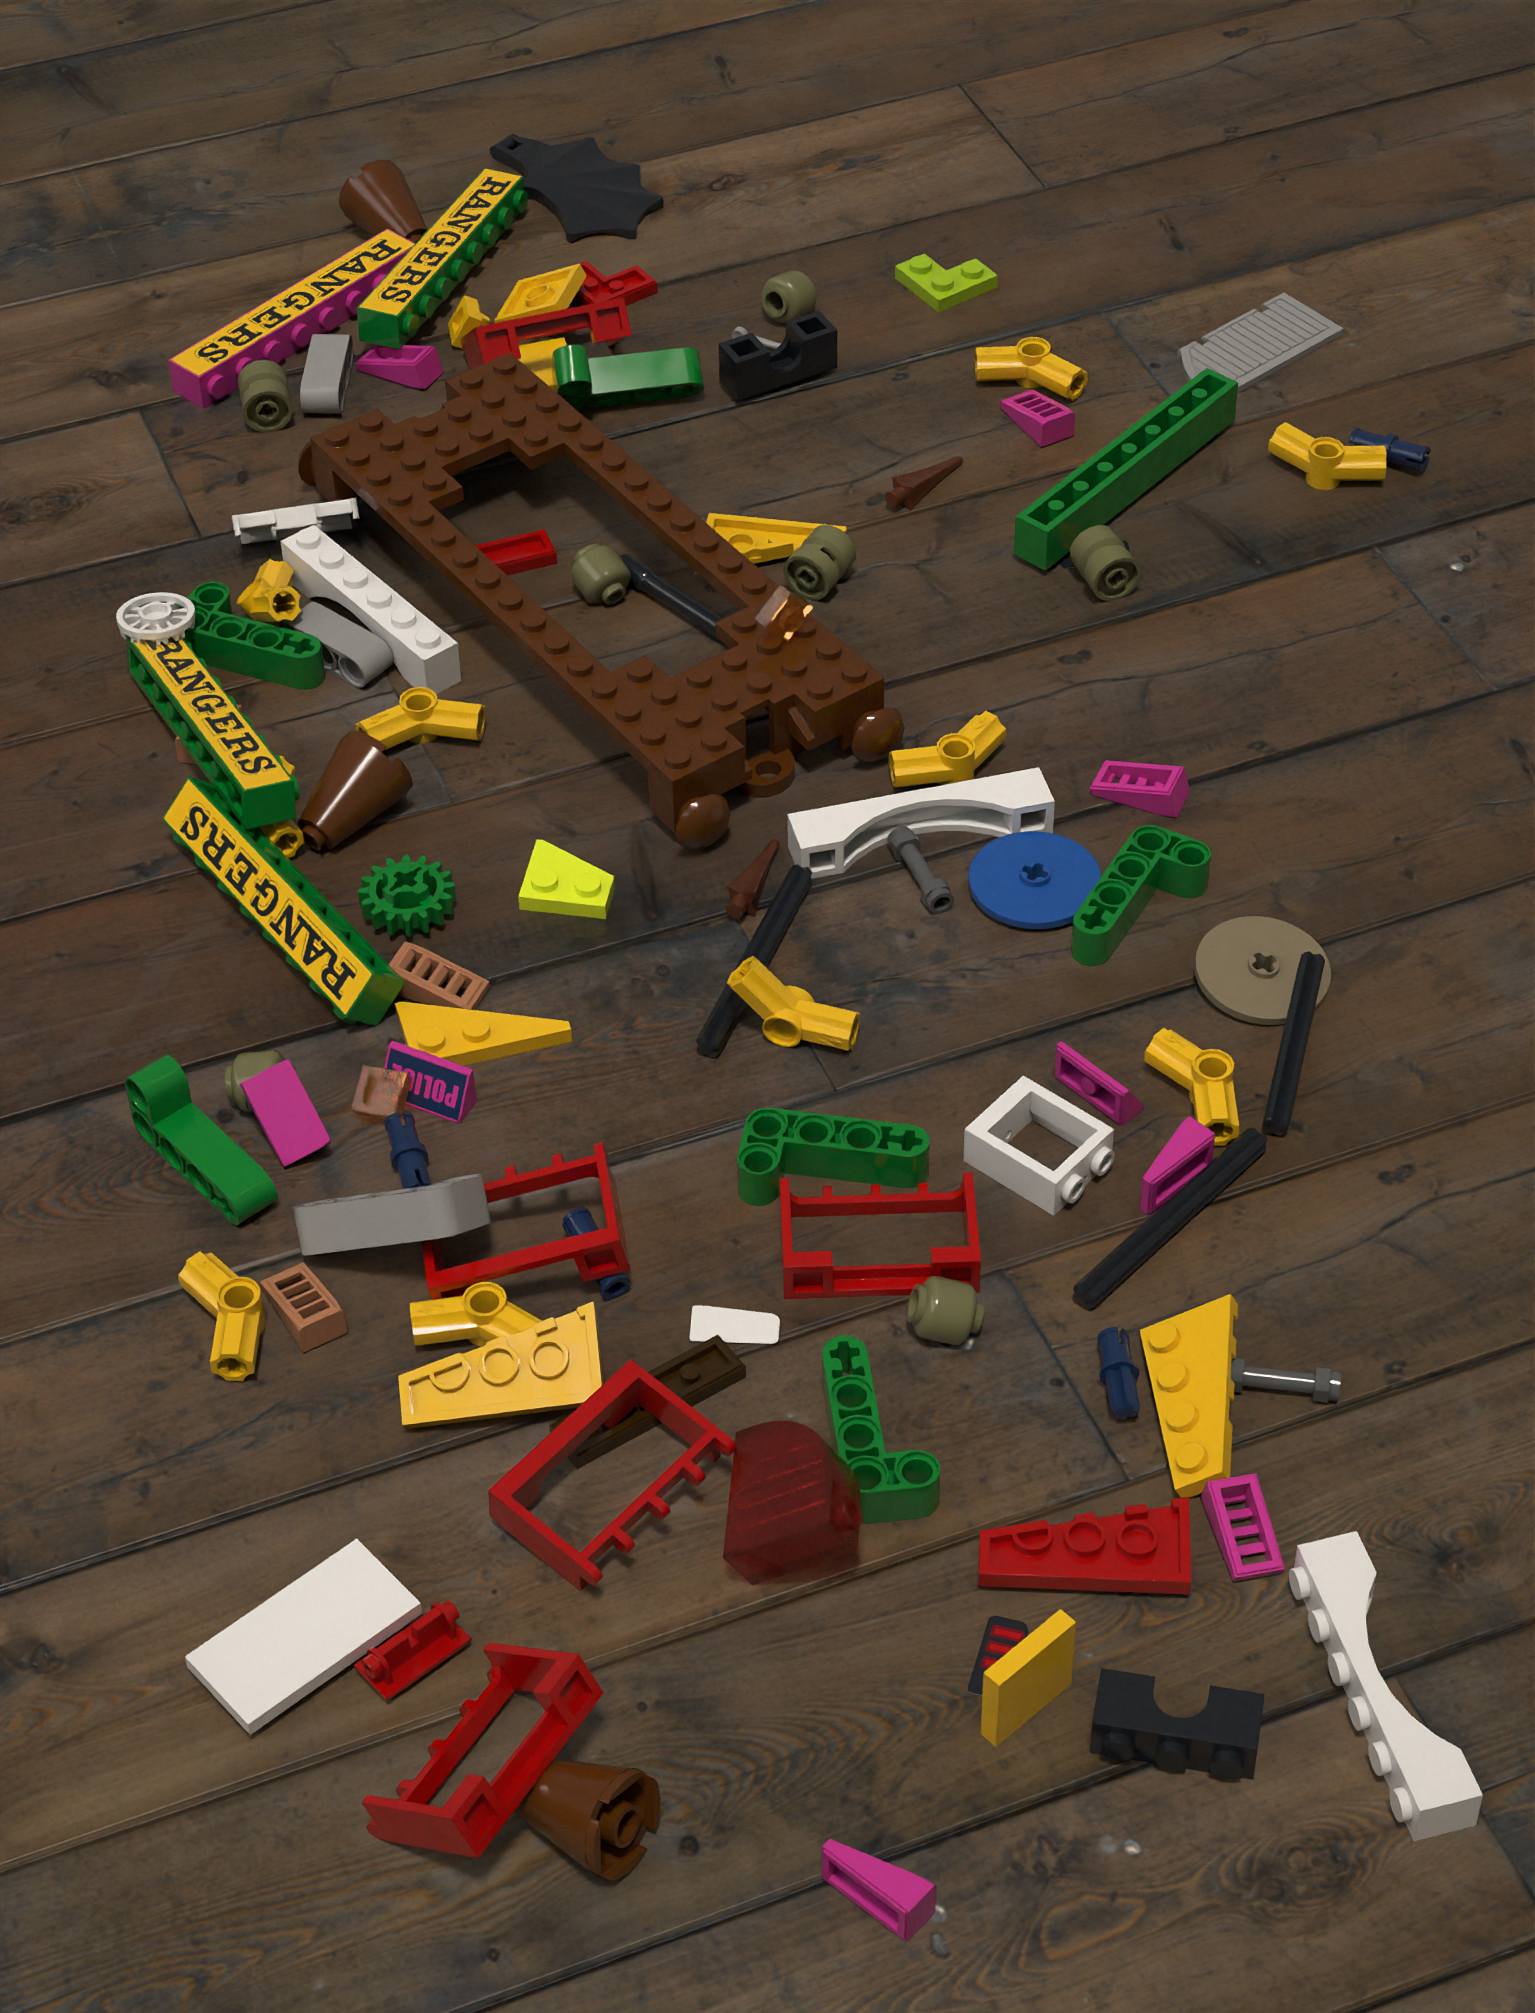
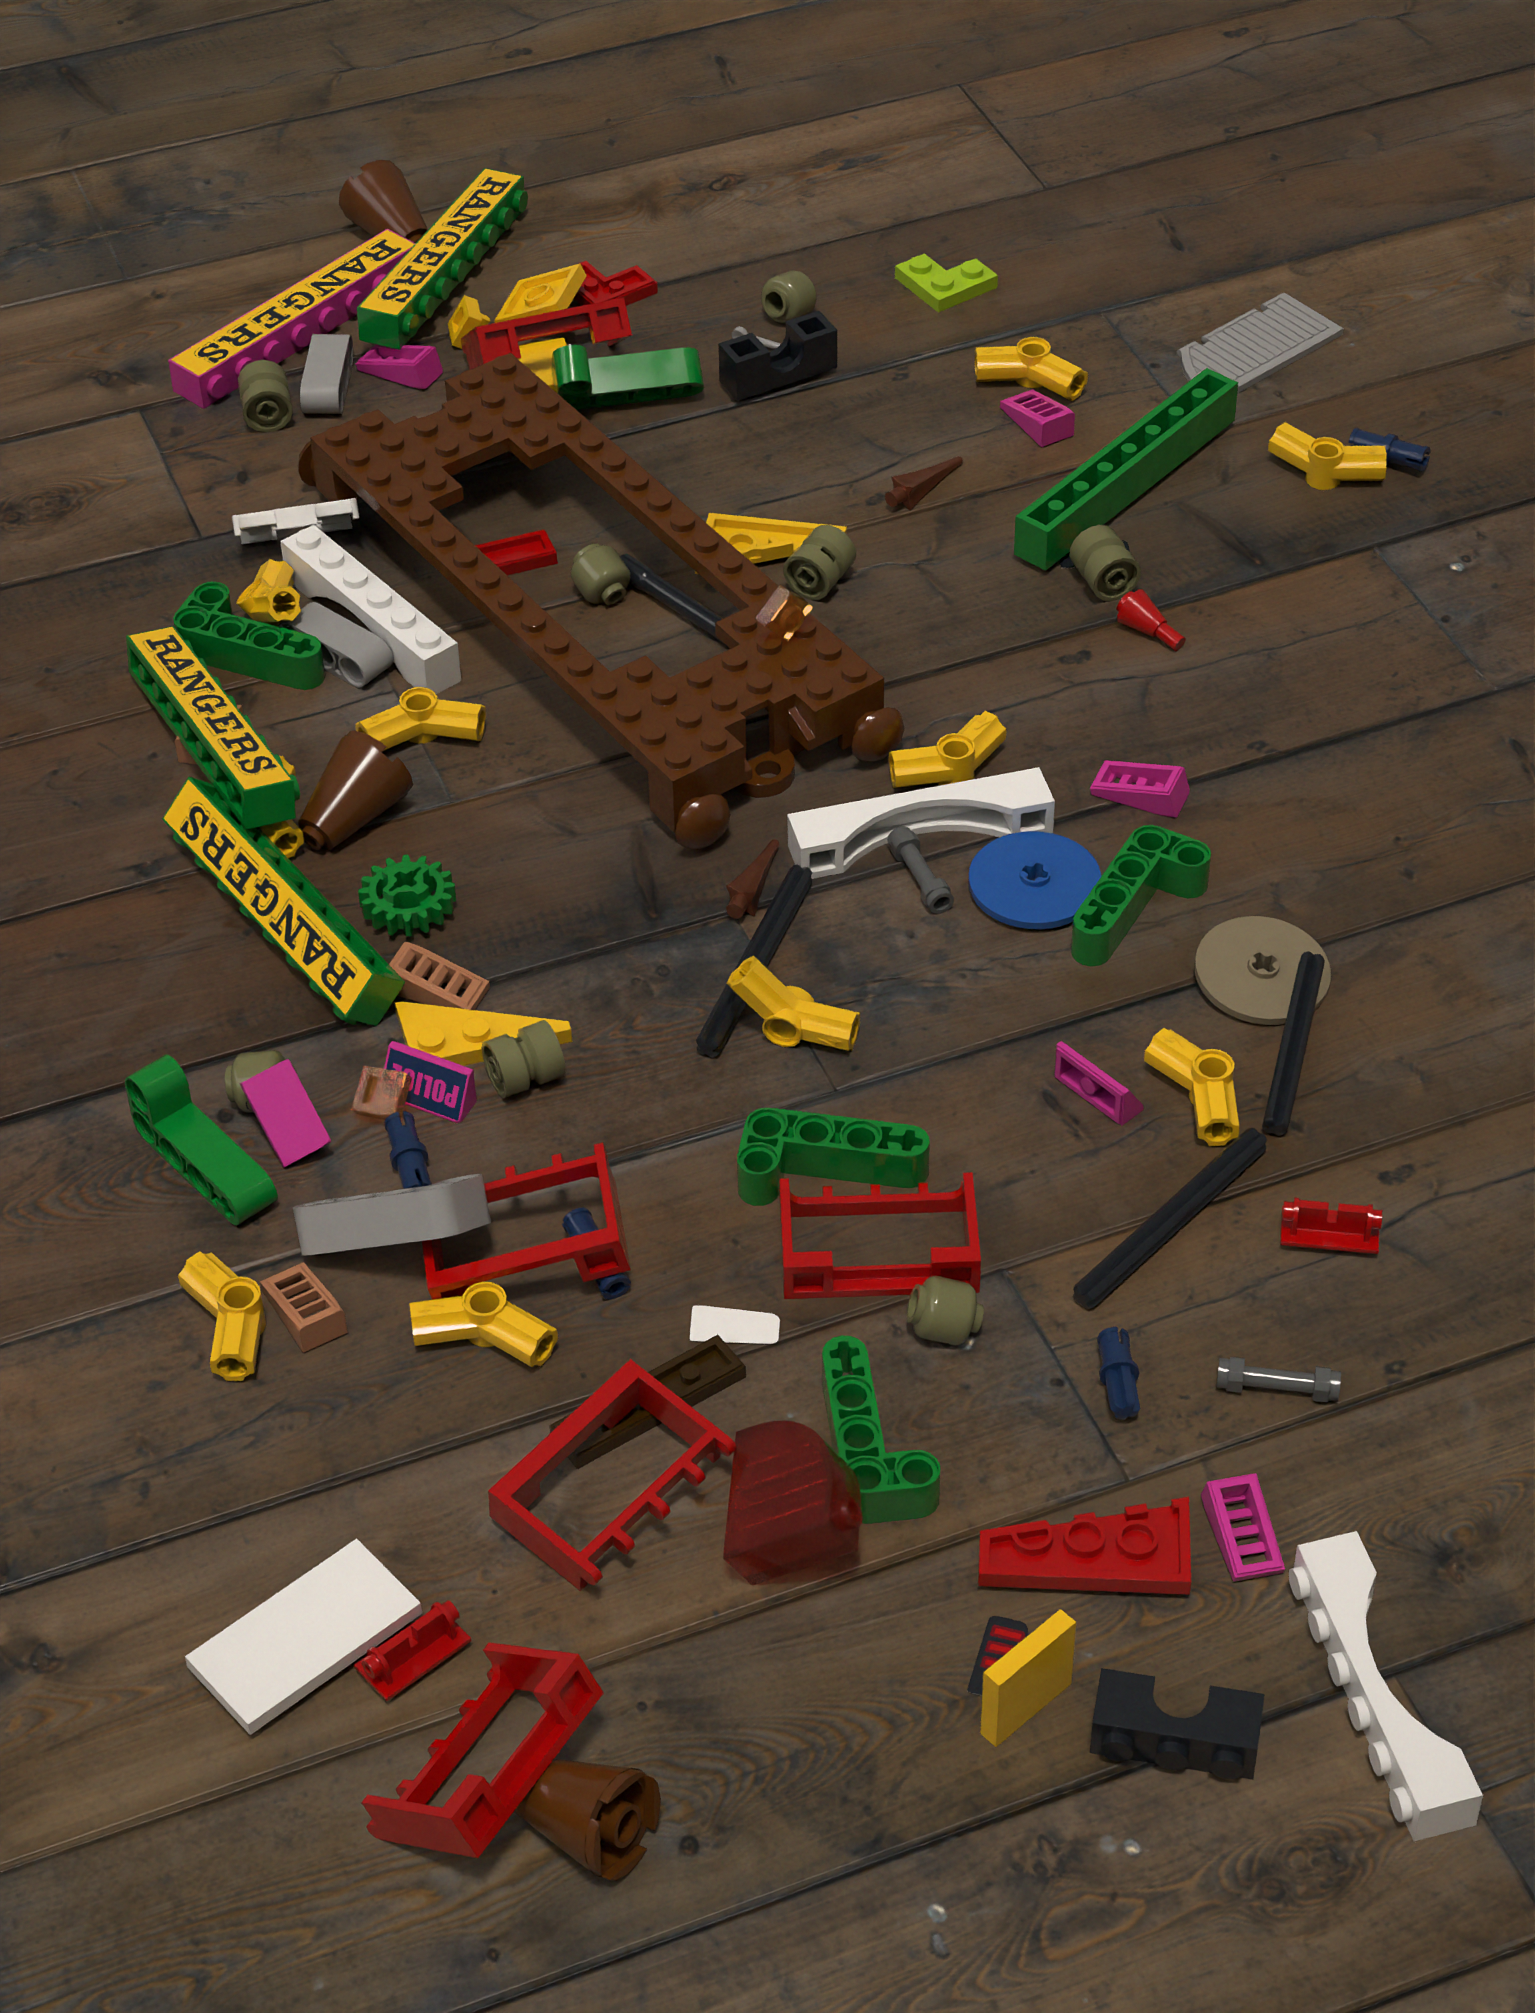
(156, 619): white wheel -> none
(518, 1060): none -> olive wheel
(526, 1373): yellow wing -> none
(565, 884): neon yellow wing -> none
(580, 185): black animal -> none
(881, 1889): dark pink slope -> none
(1027, 1101): white window -> none
(1141, 614): none -> red cone
(1178, 1162): dark pink slope -> none
(1193, 1390): yellow wing -> none
(1346, 1229): none -> red hinge

